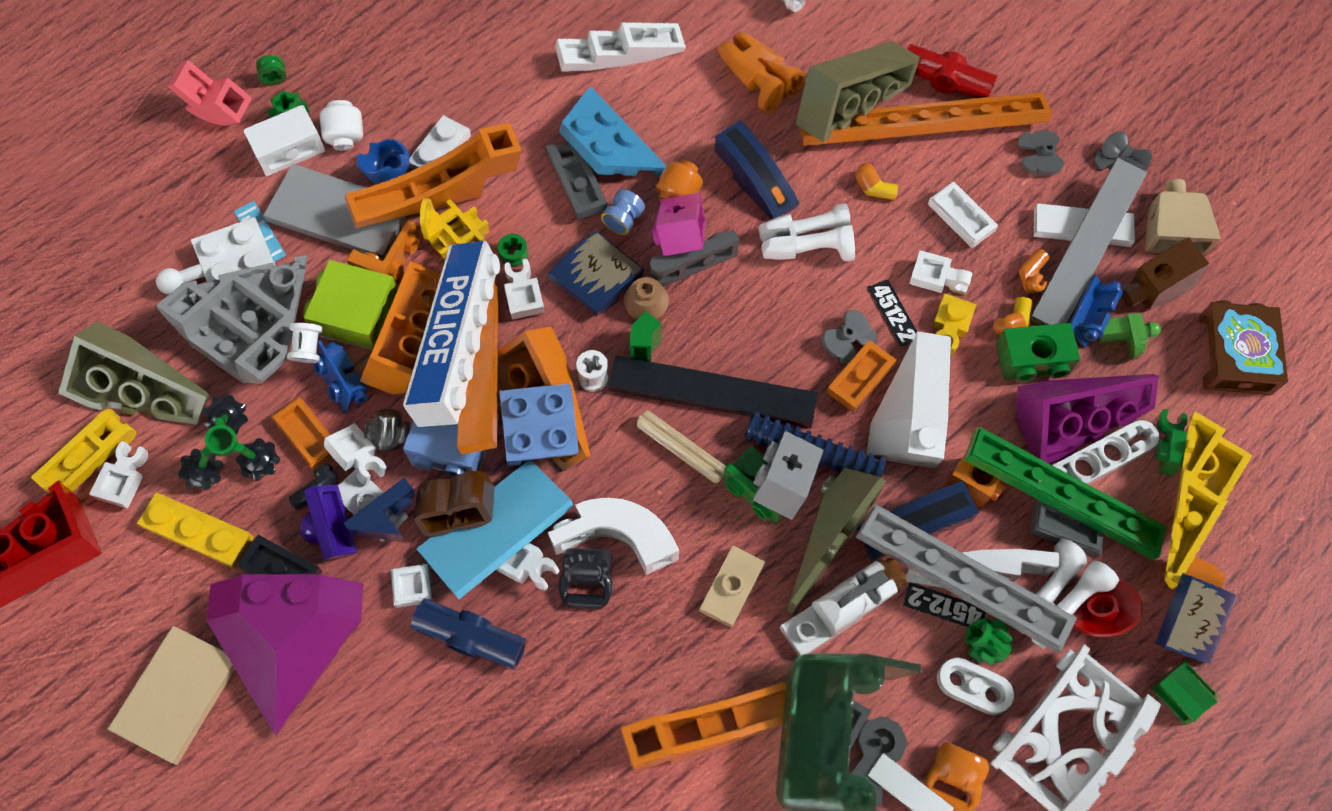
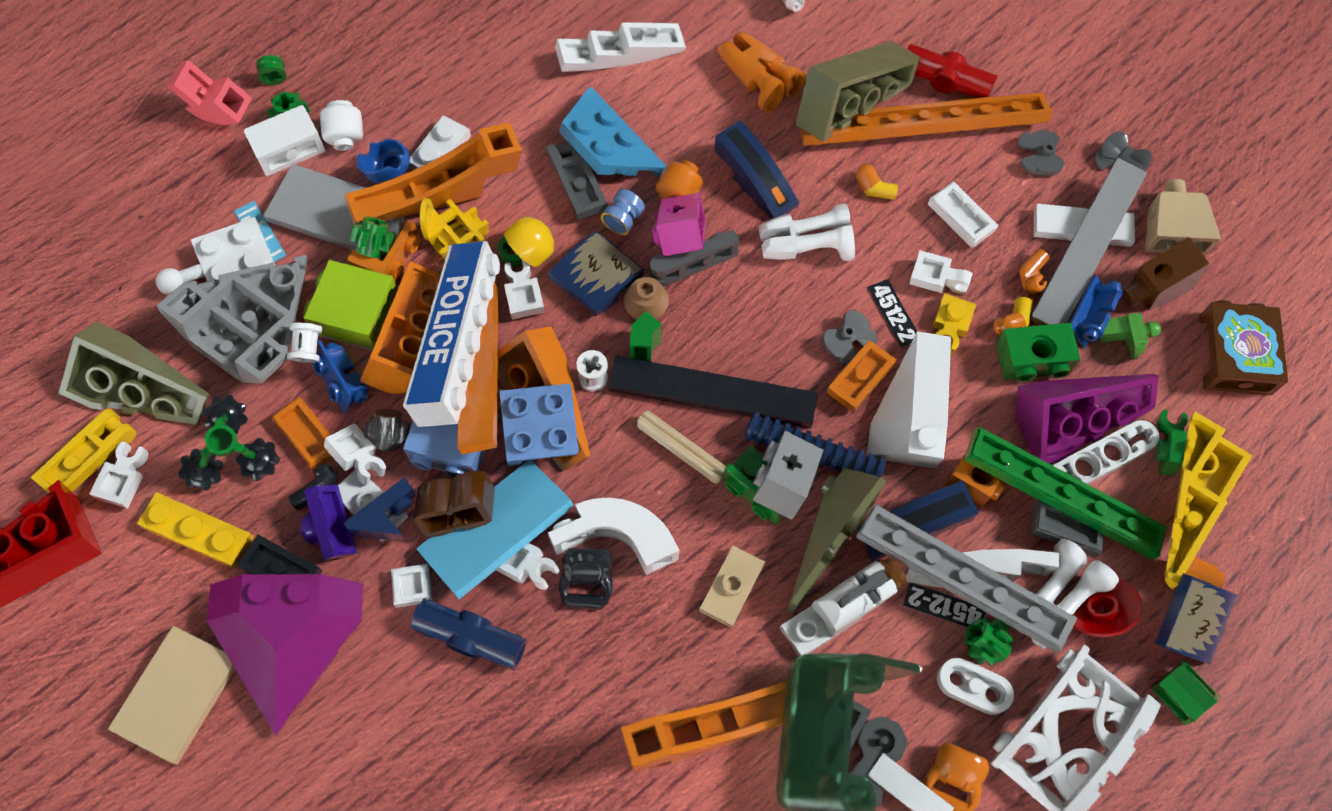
(371, 237): none -> green gear
(530, 240): none -> yellow hair

